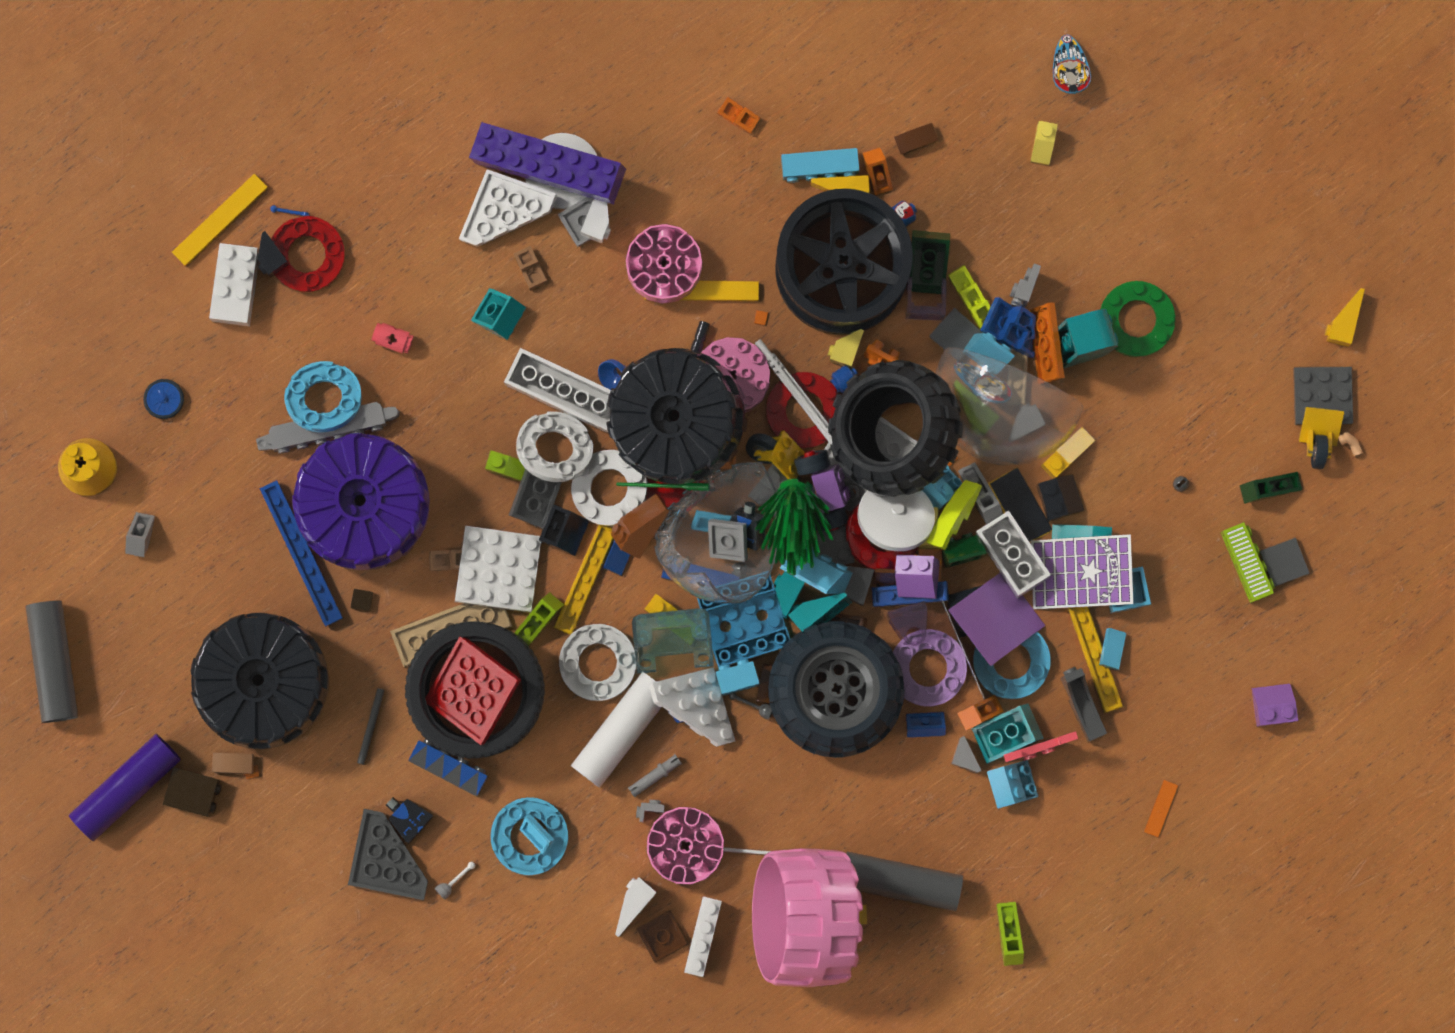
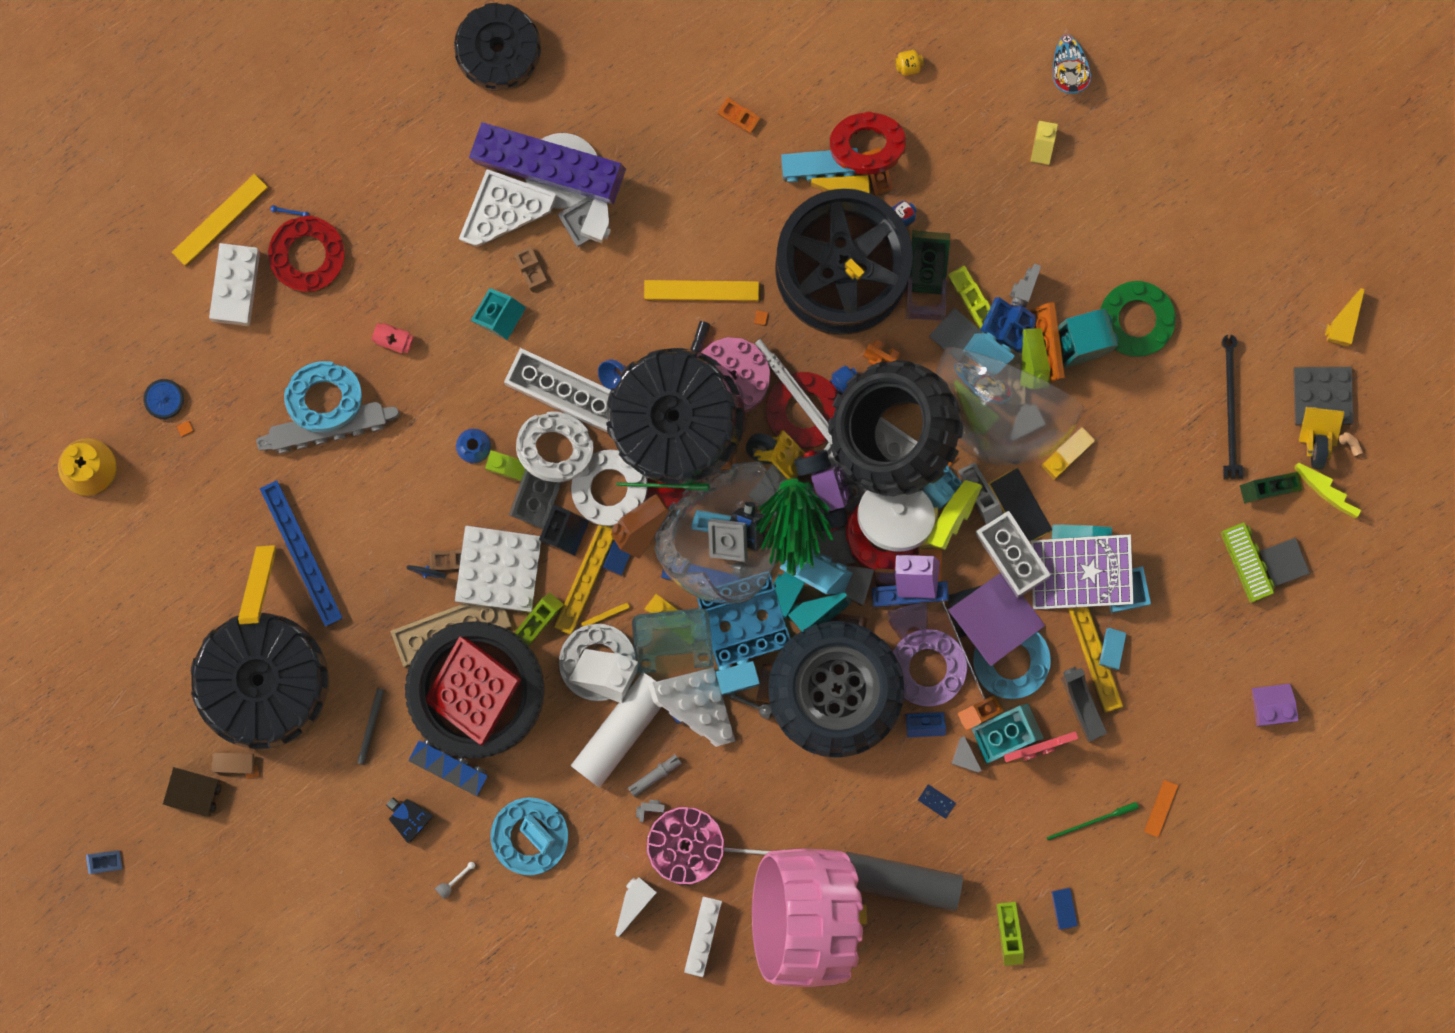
(51, 661): dark grey piece -> none
(104, 862): none -> medium blue slope
(124, 787): dark purple piece -> none
(139, 534): light grey slope -> none
(184, 428): none -> orange window
(257, 584): none -> yellow tile
(270, 257): black slope -> none
(361, 600): dark brown tile -> none
(369, 533): dark purple wheel -> none
(383, 860): dark grey plate -> none
(426, 571): none -> black wheel
(478, 454): none -> blue piece
(495, 26): none -> black wheel
(605, 673): none -> white slope
(606, 614): none -> yellow piece
(662, 936): reddish brown tile -> none
(682, 260): bright pink brick -> none
(845, 349): light yellow slope -> none
(853, 269): none -> yellow plate
(872, 163): none -> red plate
(909, 62): none -> yellow head
(916, 138): reddish brown slope -> none
(936, 801): none -> dark blue sticker
(963, 550): dark green slope -> none
(1012, 784): medium azure slope -> none
(1034, 354): none -> lime slope
(1060, 497): black slope -> none
(1064, 908): none -> blue slope
(1118, 812): none -> green piece
(1183, 487): dark grey hinge -> none
(1231, 410): none -> black hinge
(1321, 485): none -> neon yellow slope

